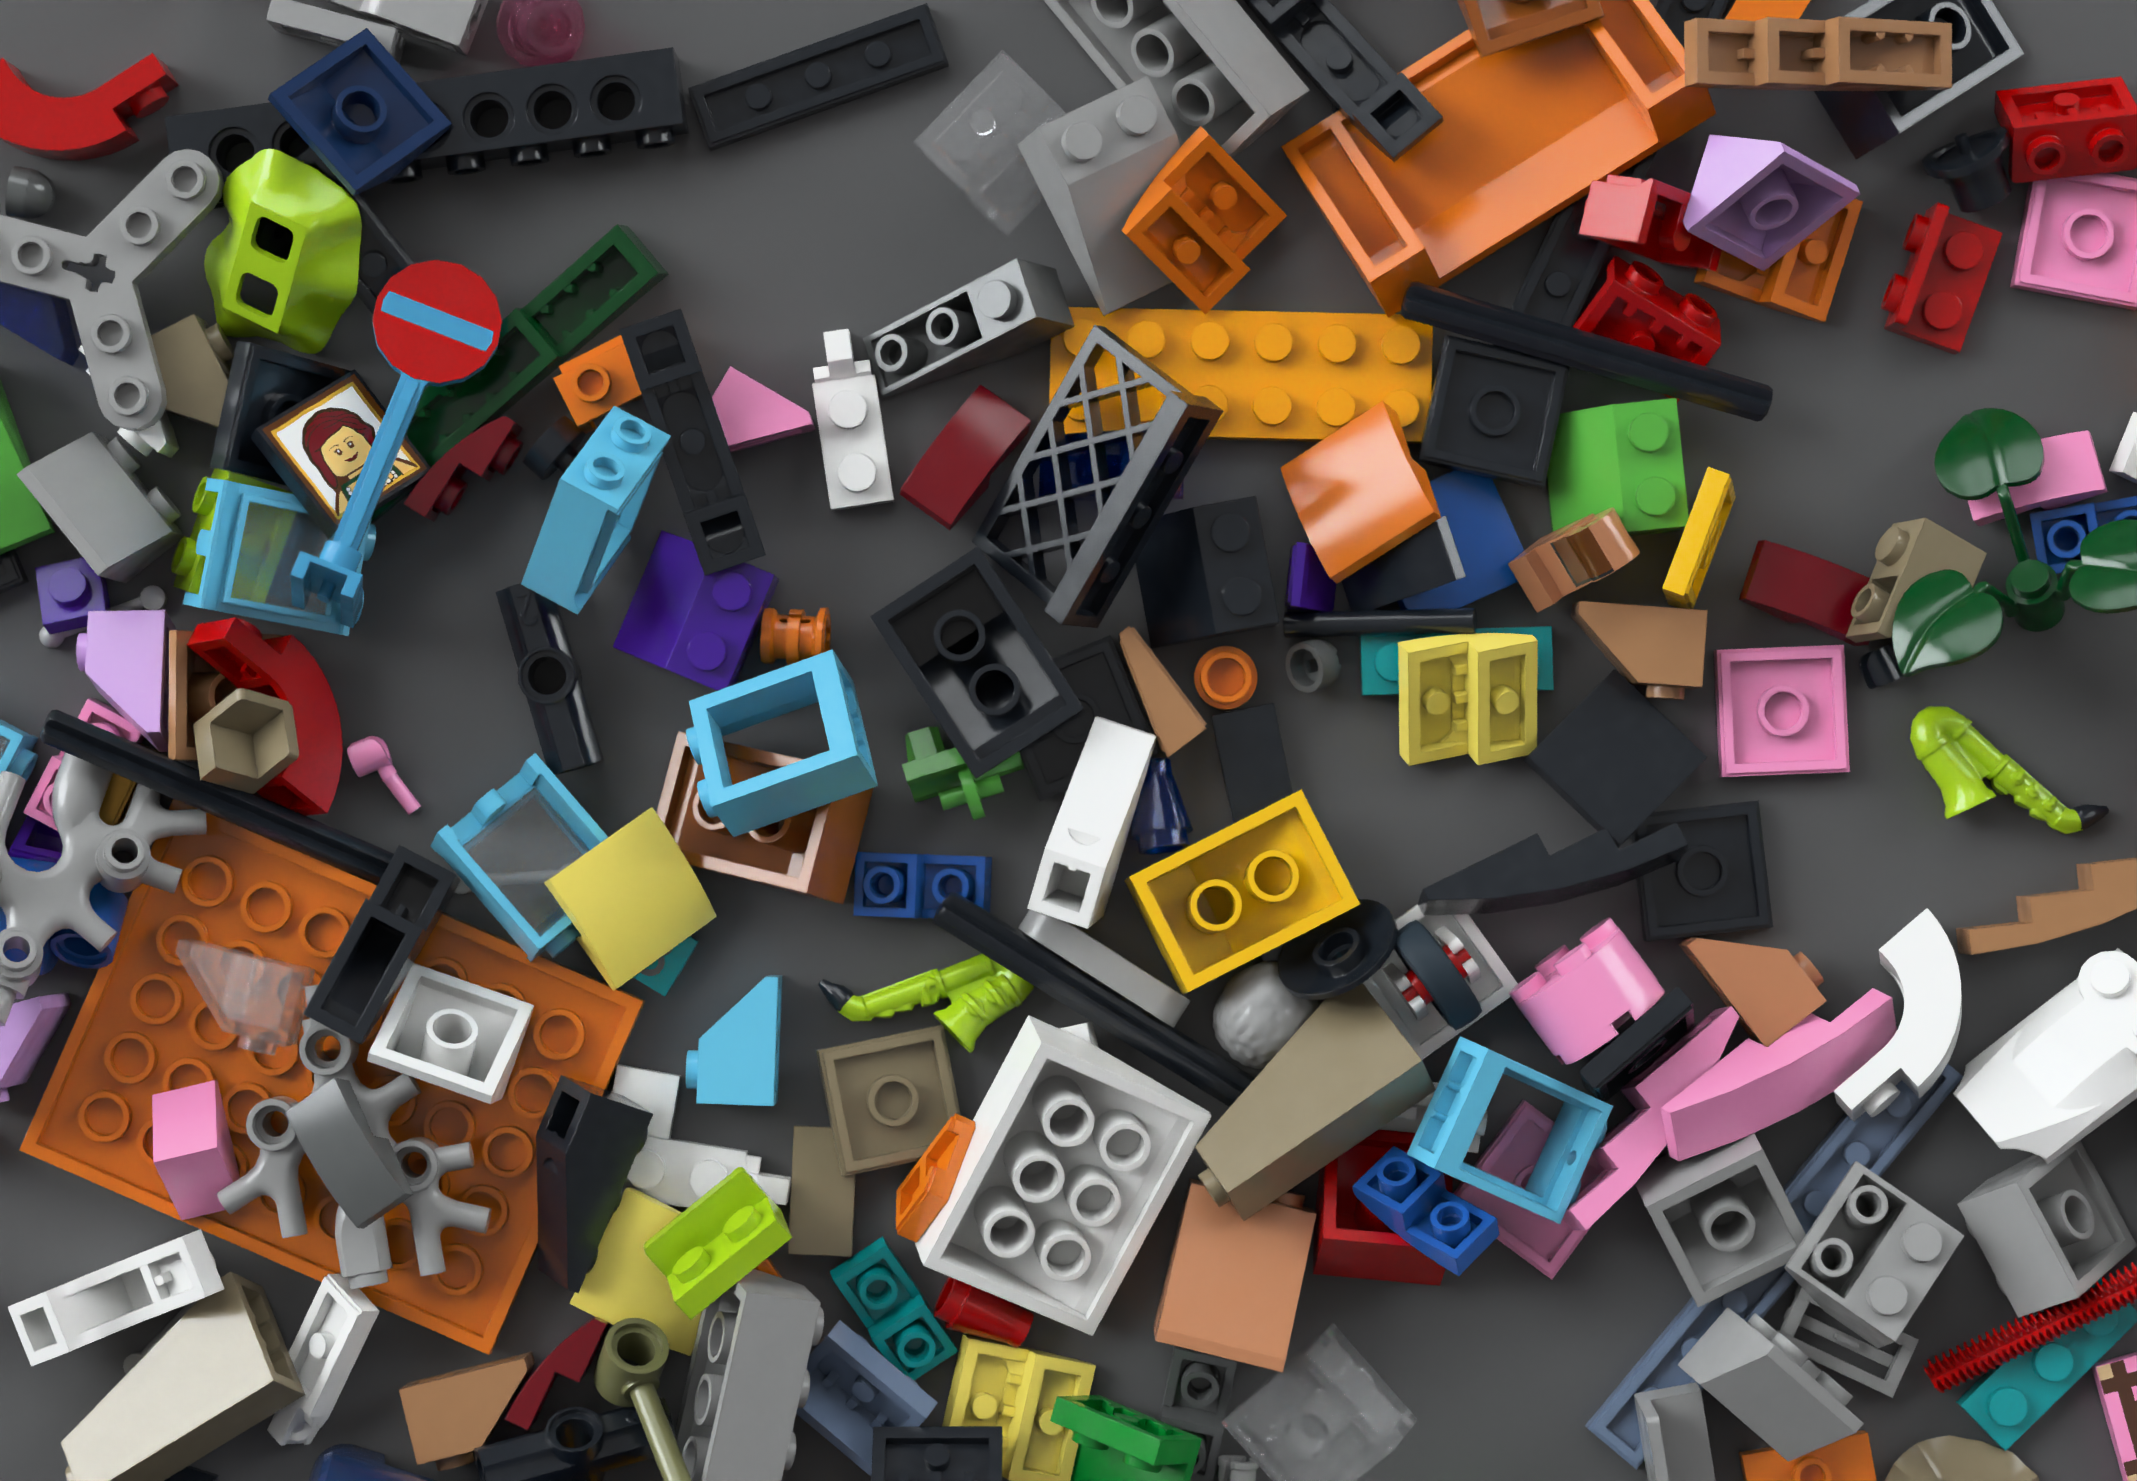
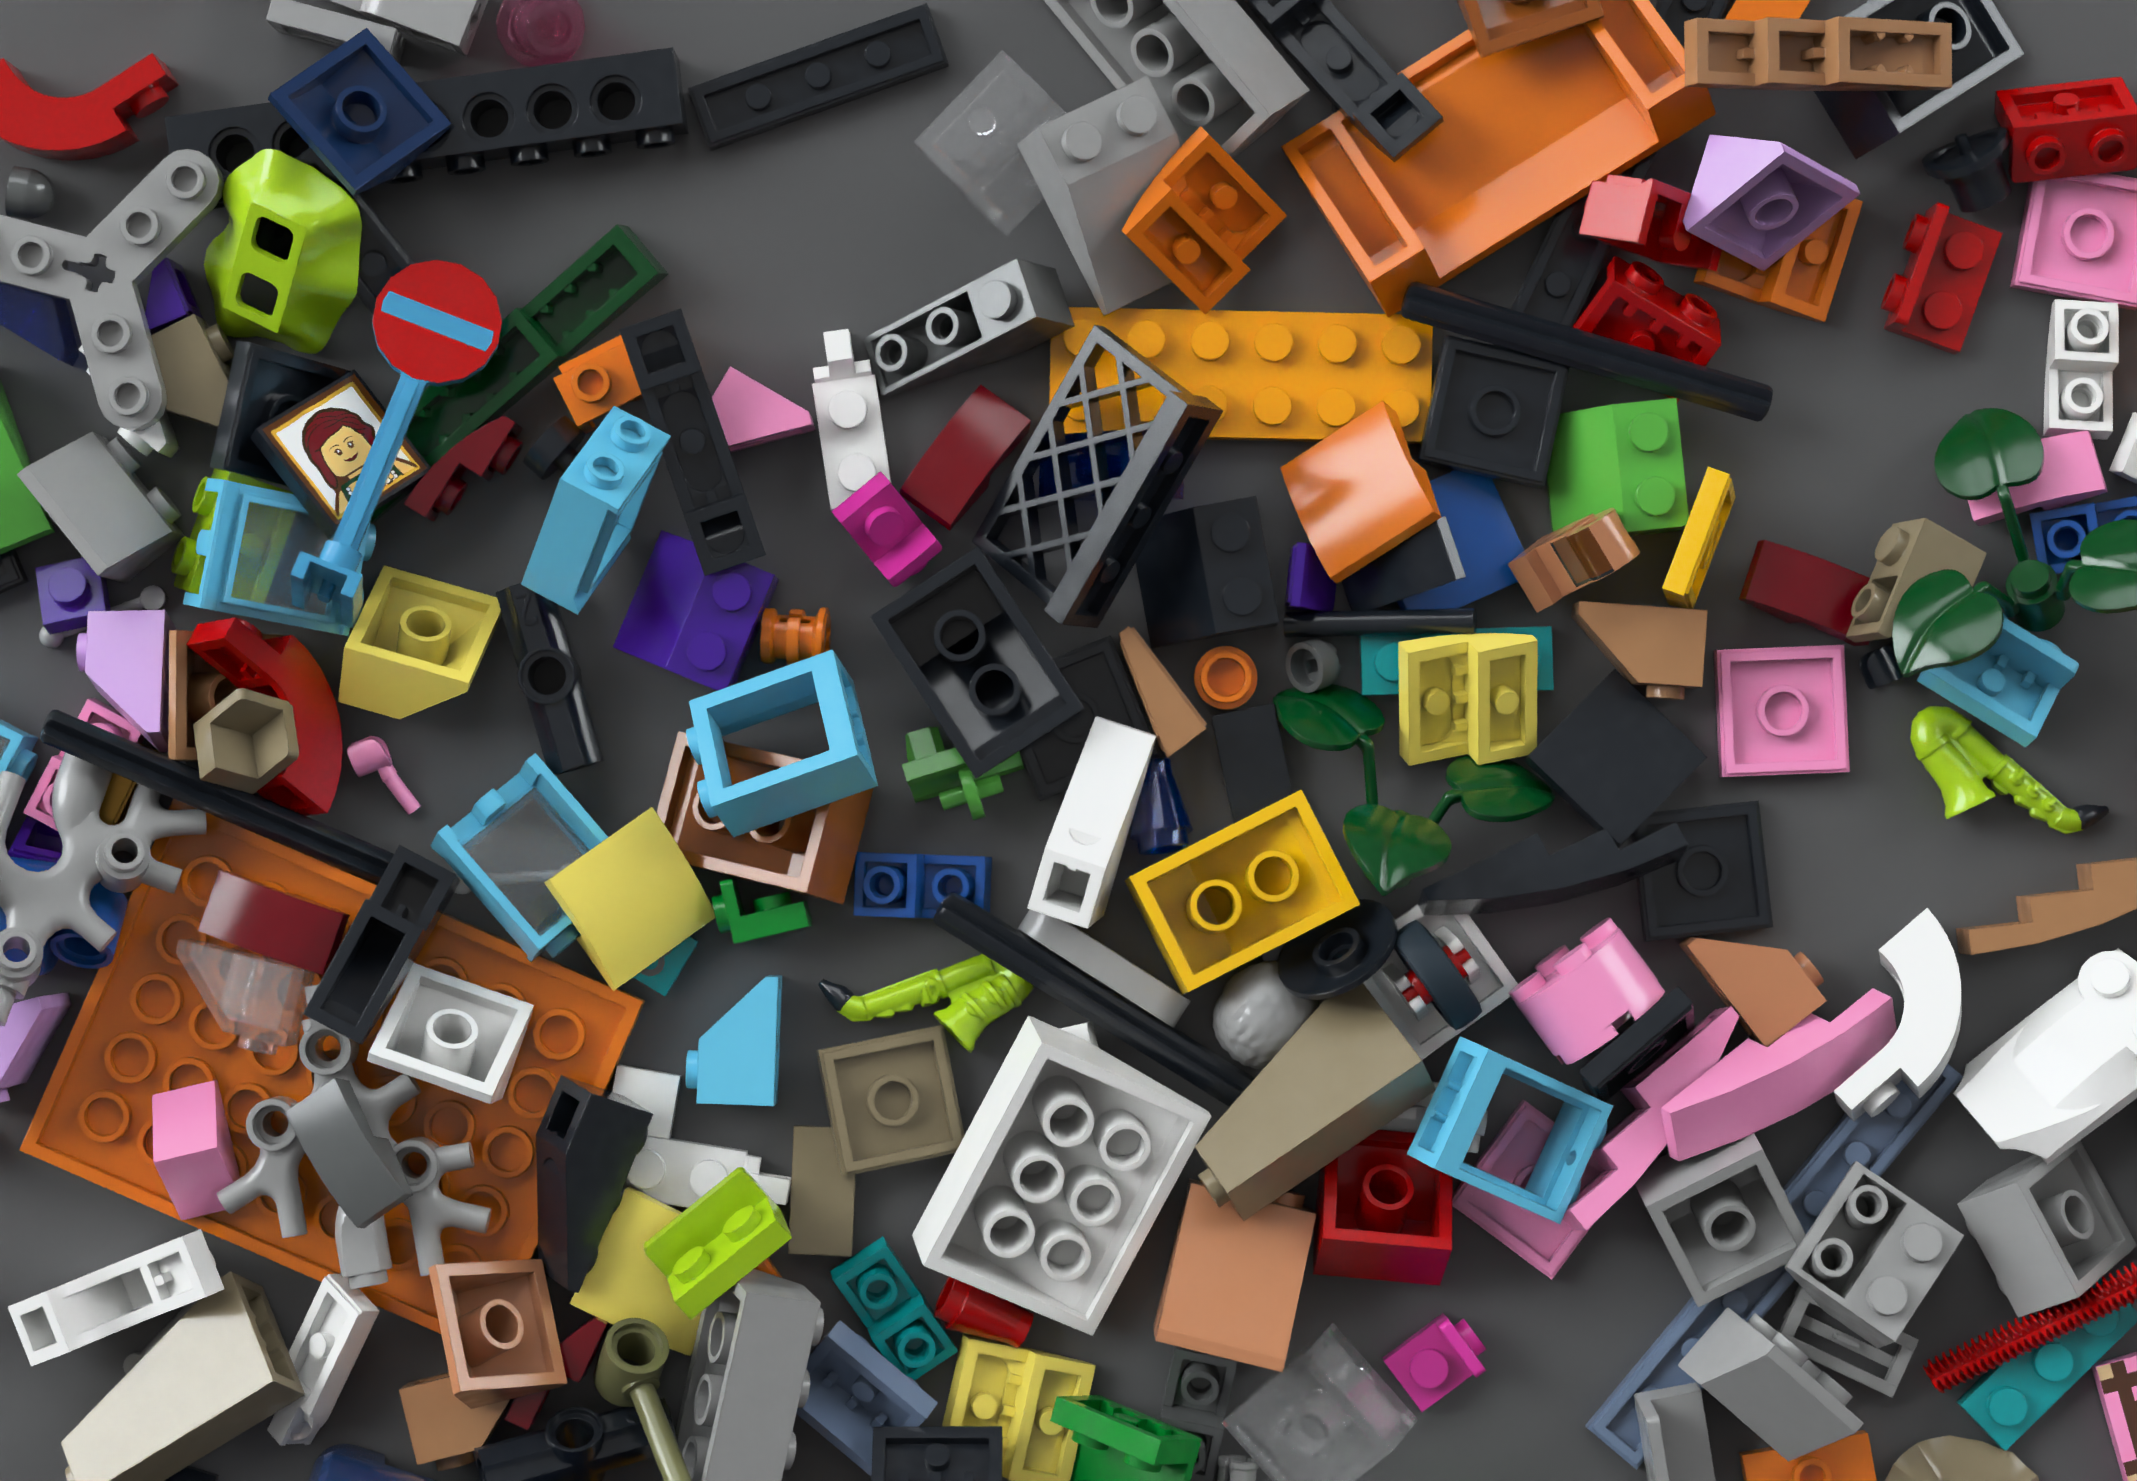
(169, 296): none -> dark purple slope
(273, 922): none -> dark red slope
(415, 644): none -> light yellow slope
(497, 1330): none -> nougat slope
(771, 916): none -> green bracket
(887, 530): none -> dark pink bracket
(932, 1178): orange tile -> none
(1392, 843): none -> dark green plant
(1422, 1212): blue slope -> none
(1436, 1360): none -> dark pink bracket
(2008, 684): none -> medium azure bracket
(2081, 367): none -> white slope

